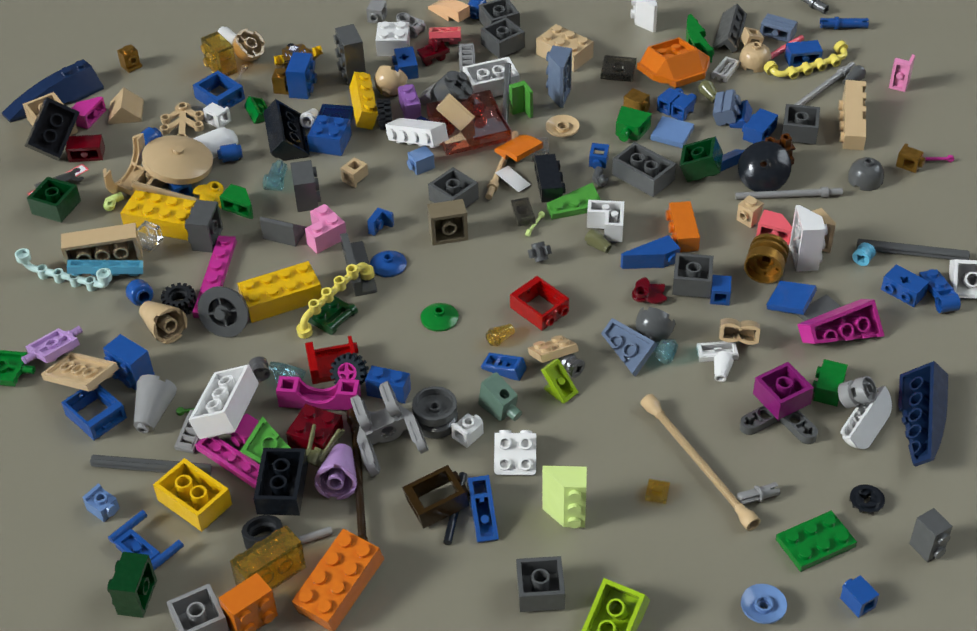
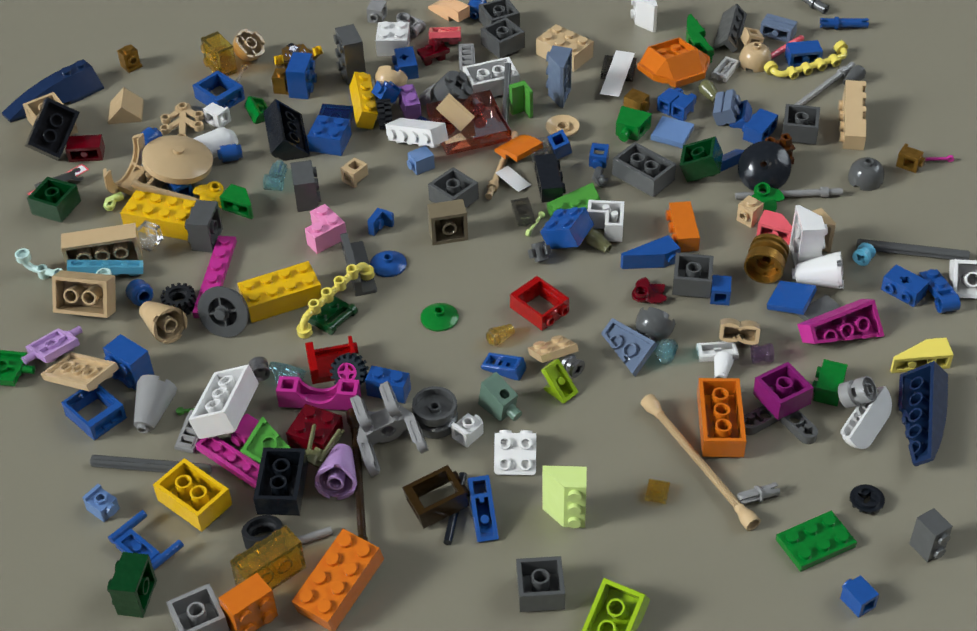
(84, 294): none -> tan brick
(89, 111): dark pink slope -> none
(227, 33): white cone -> none
(281, 231): dark grey slope -> none
(308, 118): white cone -> none
(386, 90): none -> blue brick
(559, 144): none -> blue brick
(567, 228): none -> blue brick
(617, 73): none -> white sticker
(721, 417): none -> orange brick
(762, 353): none -> clear purple wheel
(764, 596): medium blue dish -> none
(770, 196): none -> green plate
(821, 271): none -> white cone
(901, 73): bright pink panel -> none
(923, 353): none -> light yellow slope

